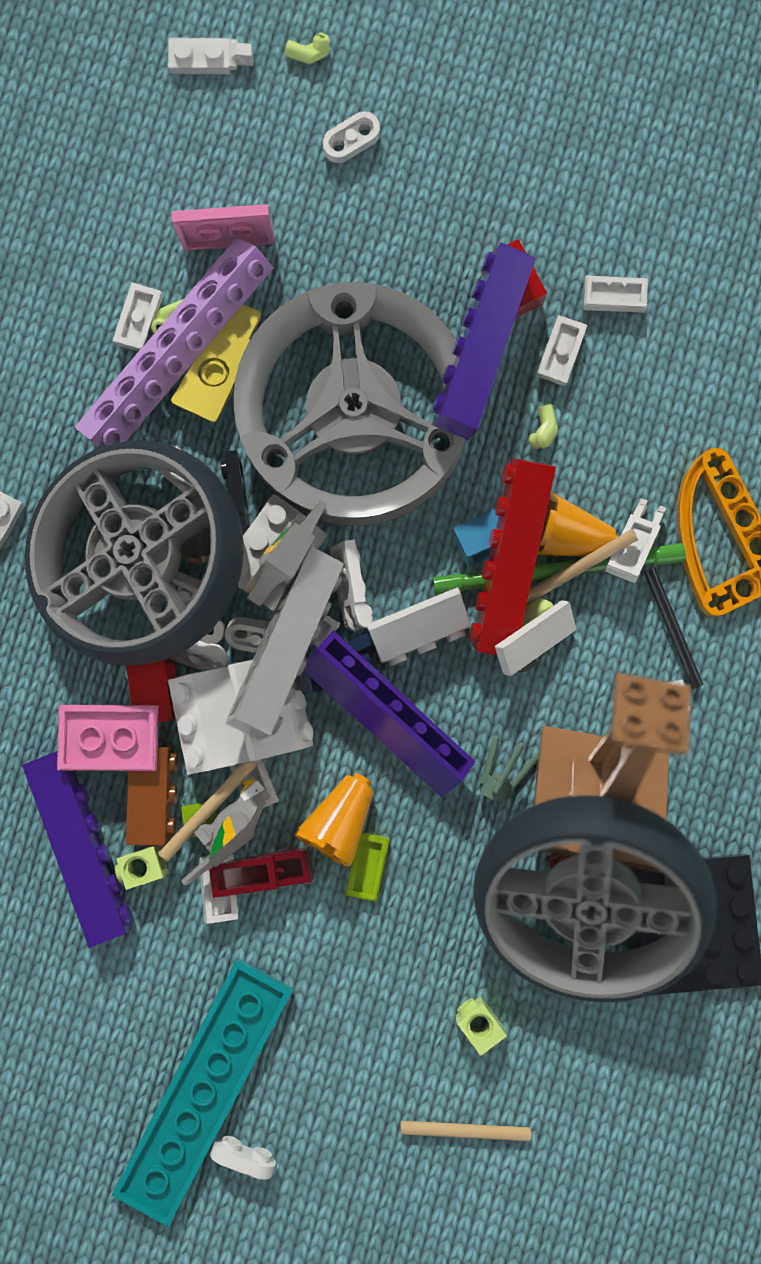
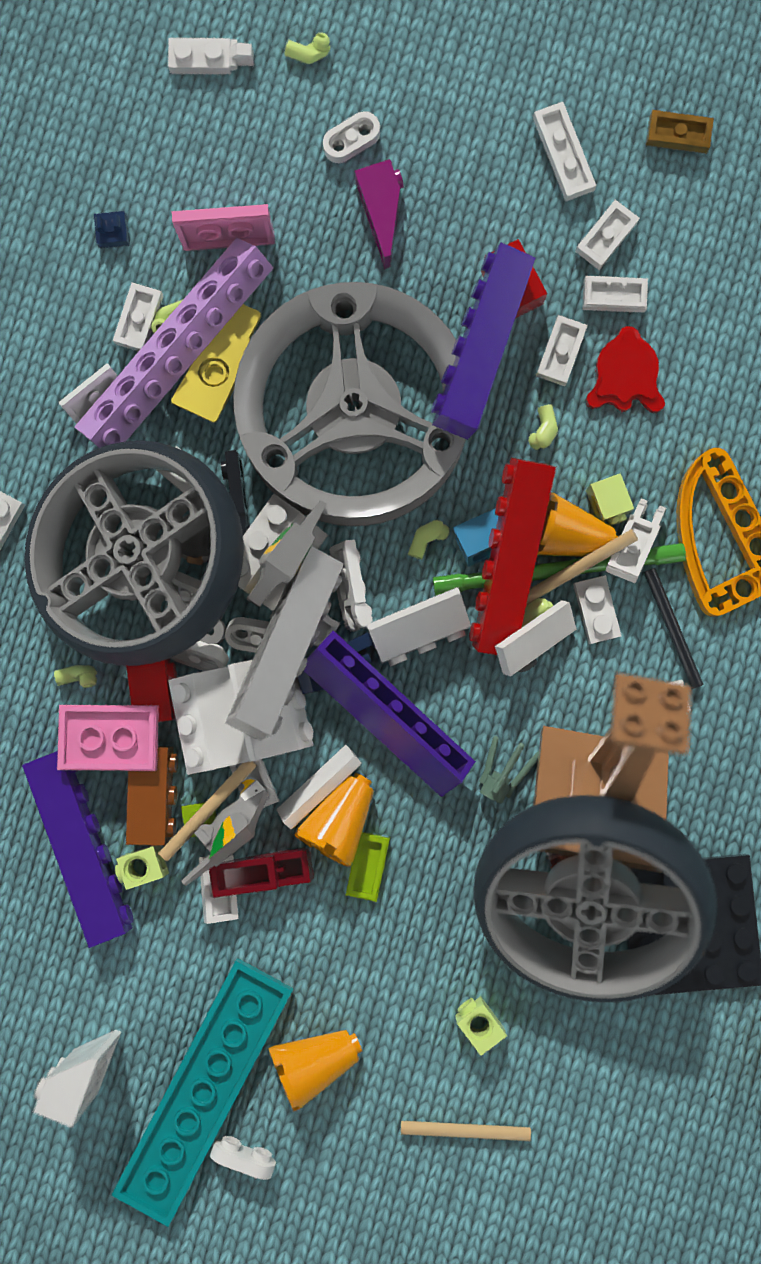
(75, 1080): none -> white slope
(83, 673): none -> yellowish green arm
(86, 394): none -> white plate
(111, 229): none -> dark blue tile
(313, 1064): none -> light orange cone
(318, 787): none -> white tile
(380, 196): none -> magenta slope
(426, 534): none -> yellowish green arm
(564, 151): none -> white plate
(597, 609): none -> white plate
(607, 234): none -> white plate
(610, 500): none -> yellowish green brick
(626, 372): none -> red tile
(679, 131): none -> pearl gold plate

